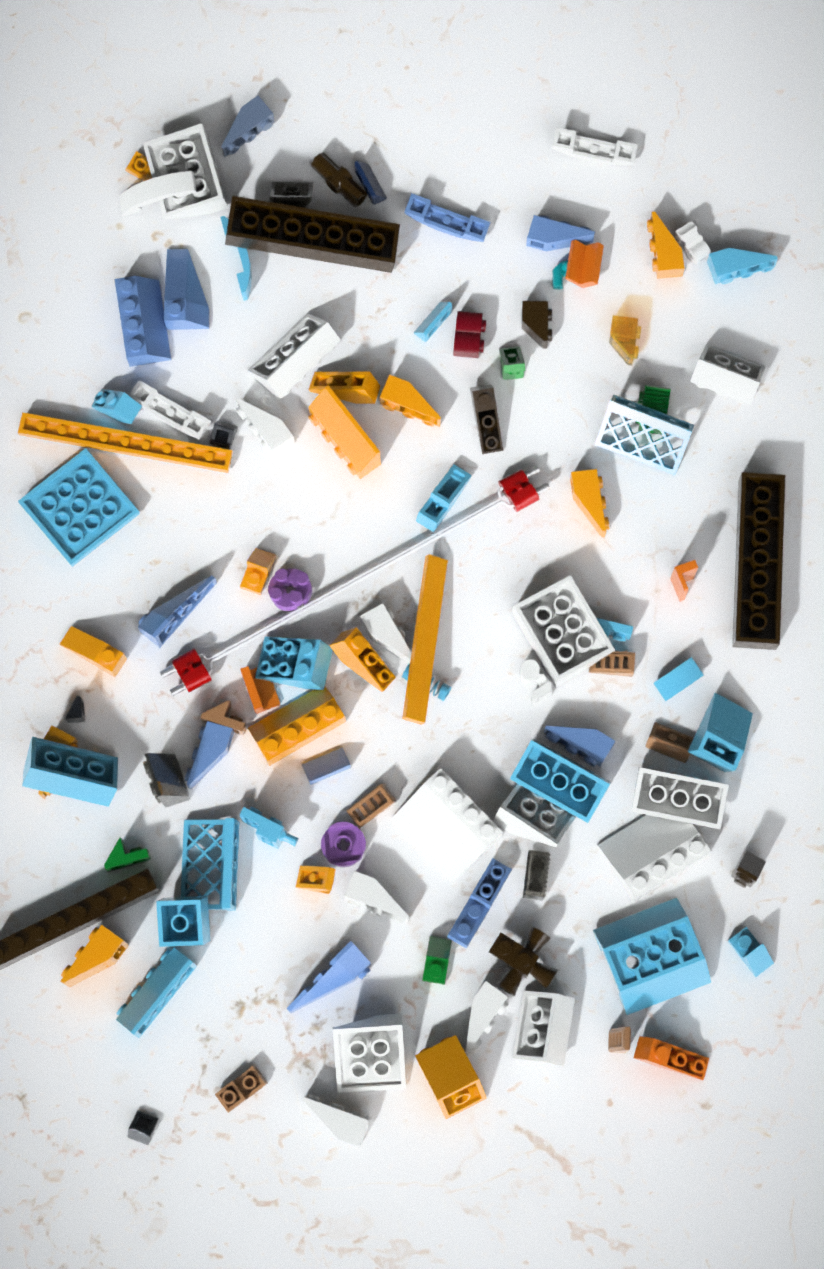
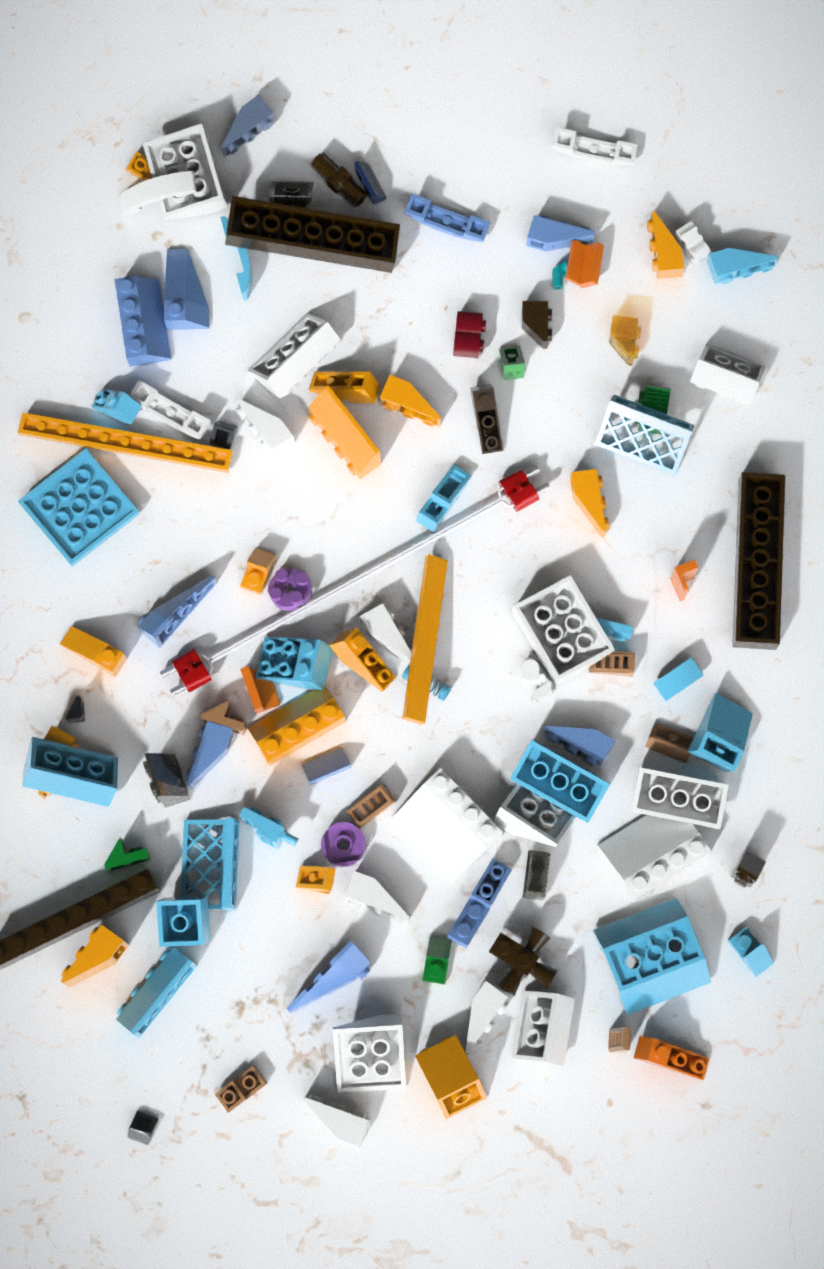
(433, 321): medium azure slope -> none

